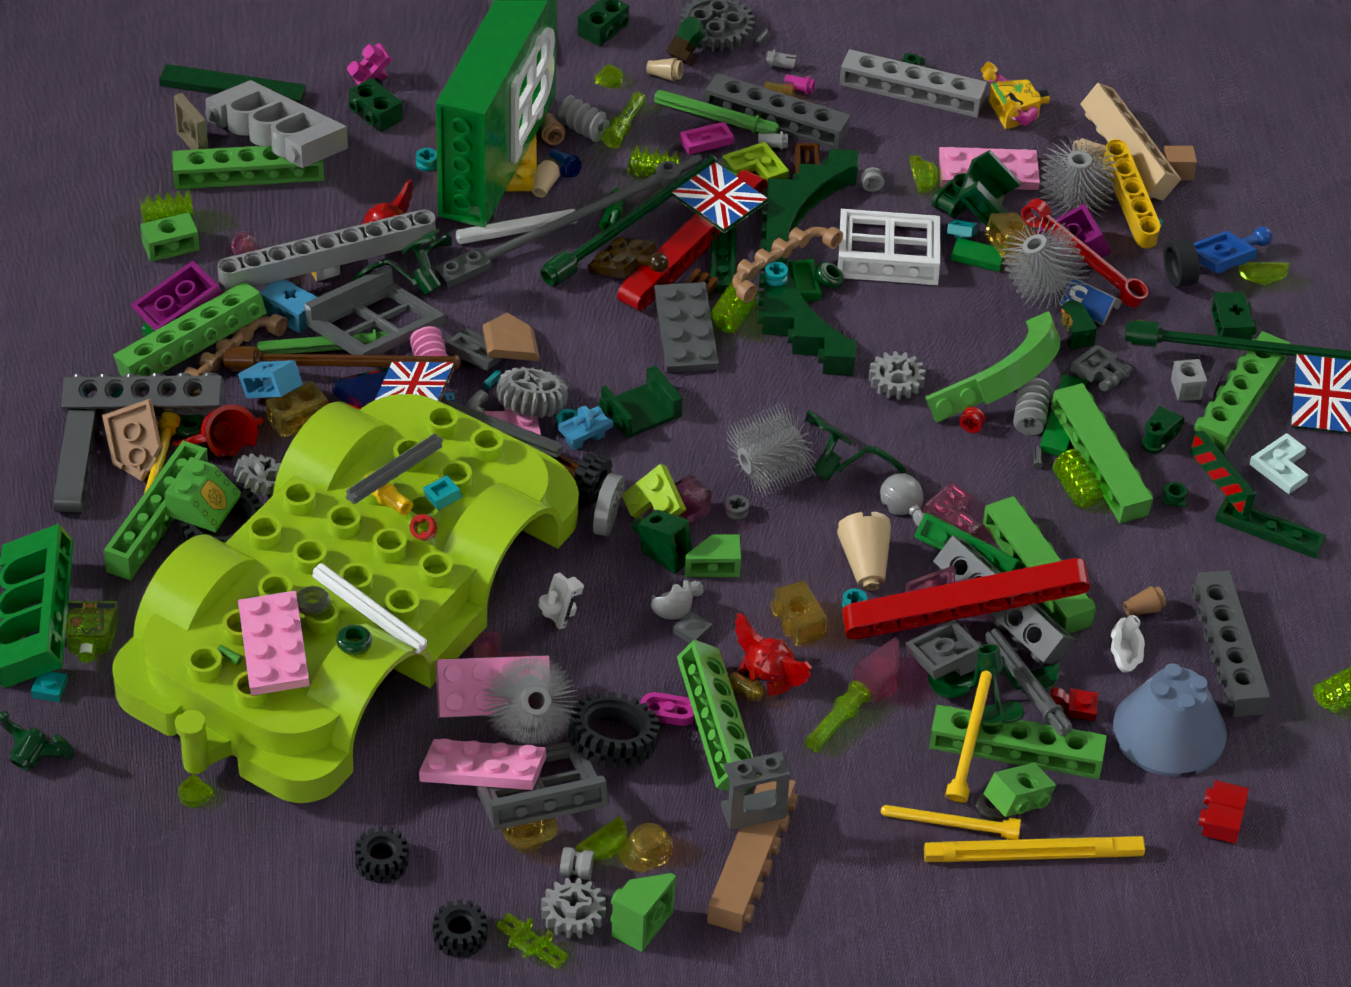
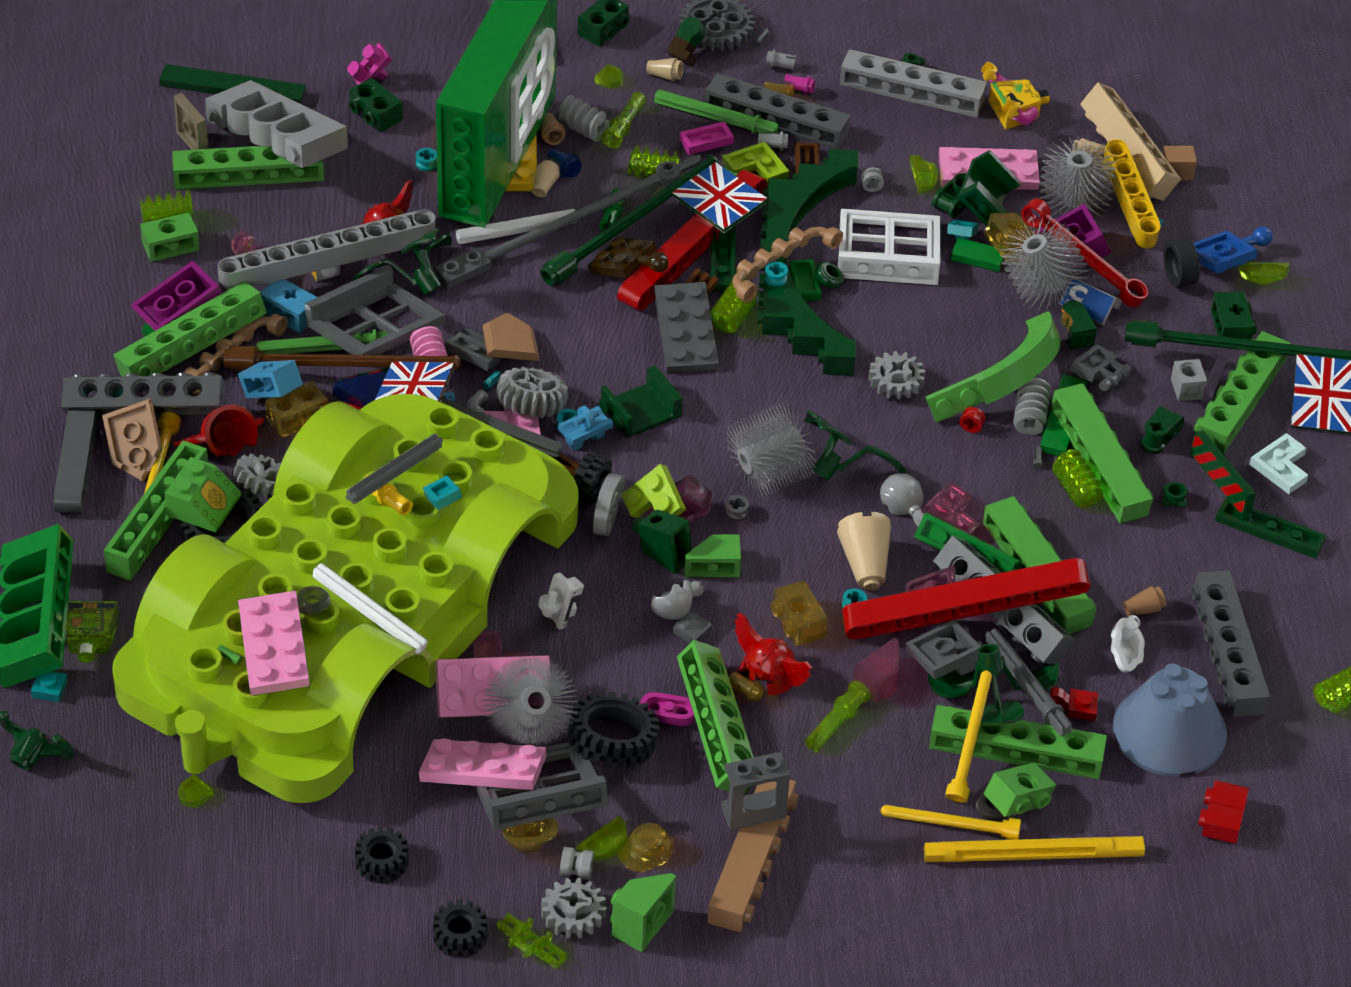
(185, 432): dark green piece -> none
(351, 647): dark green piece -> none
(421, 518): red bush -> none

